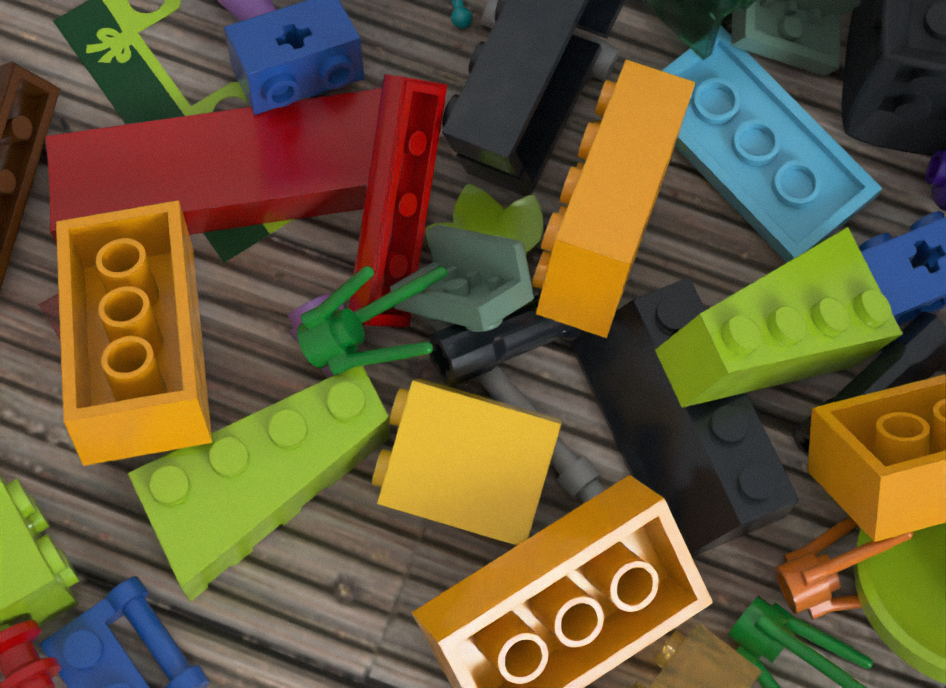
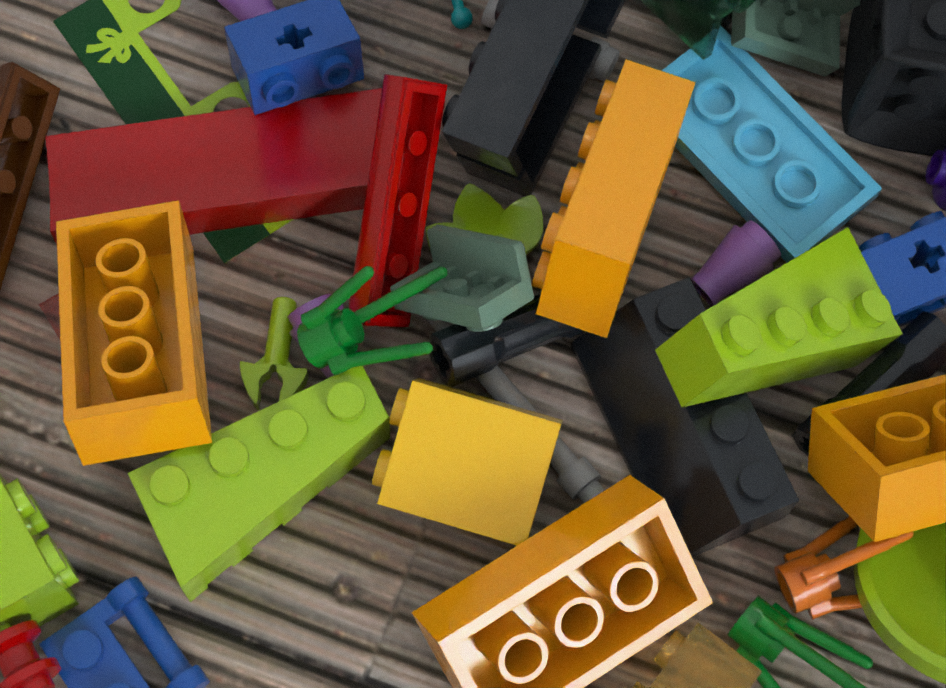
(275, 357): none -> lime bar
(736, 262): none -> medium lavender cone

